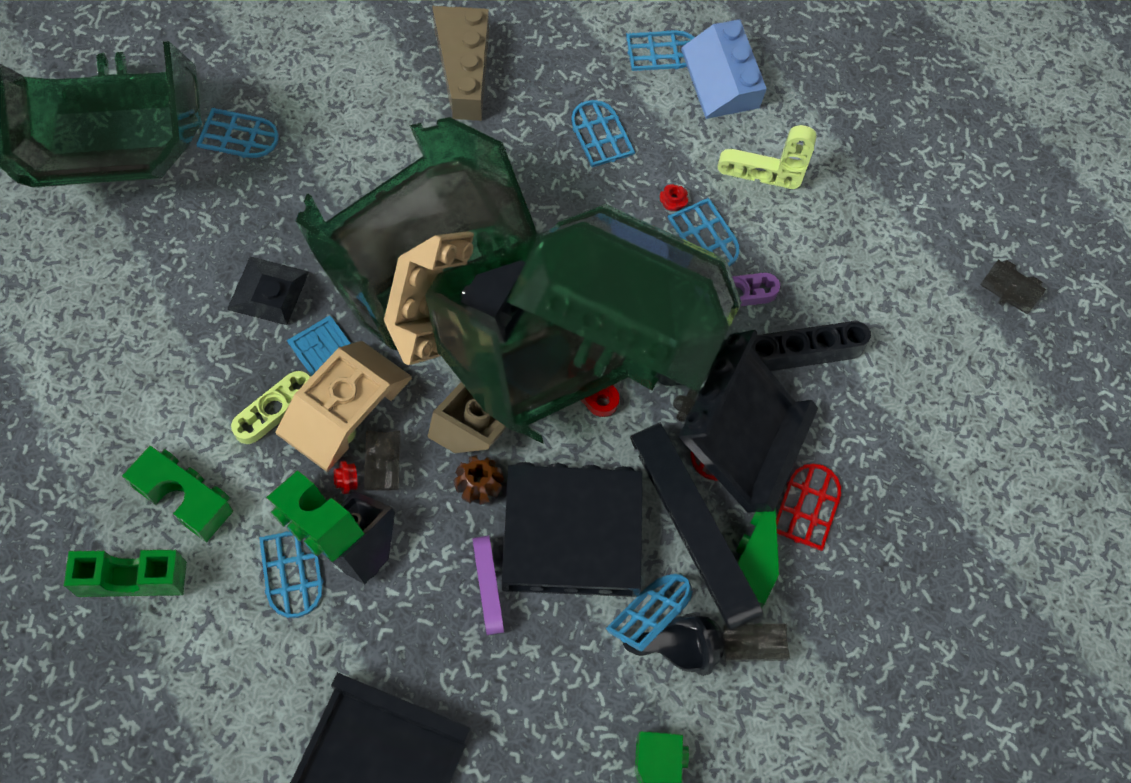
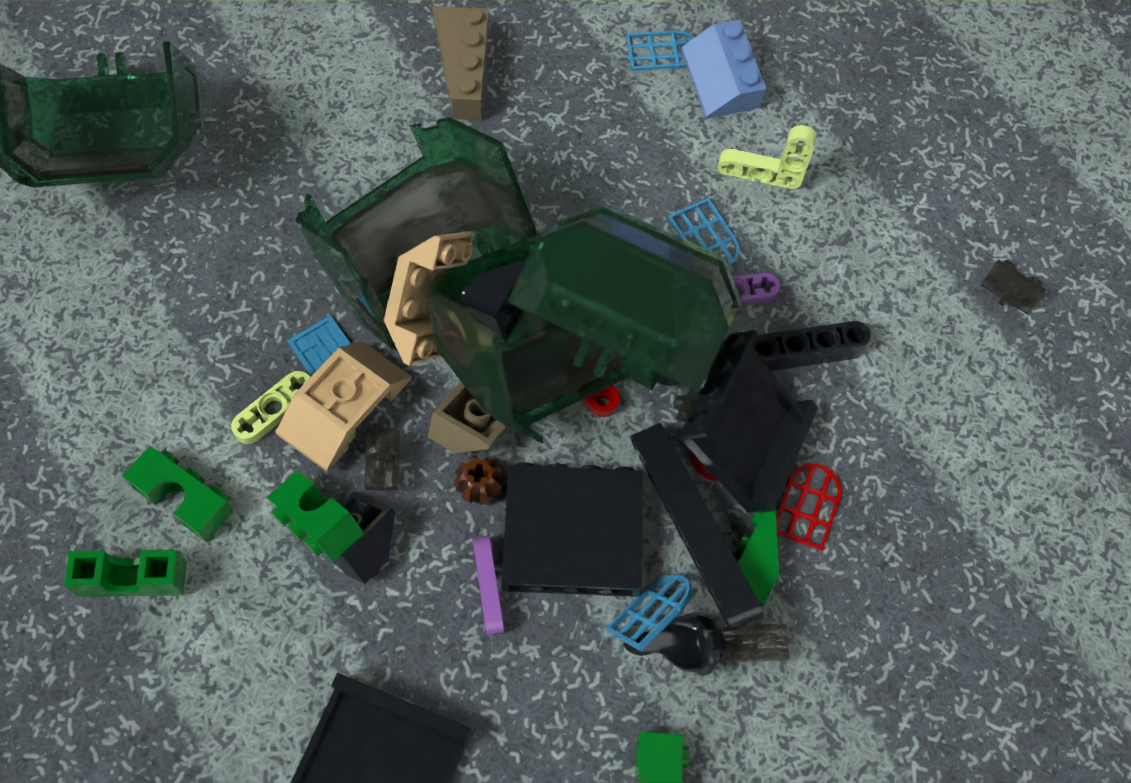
(227, 138): dark azure window -> none
(268, 290): black slope -> none
(285, 586): dark azure window -> none
(345, 477): red plate -> none
(609, 138): dark azure window -> none
(672, 203): red plate -> none

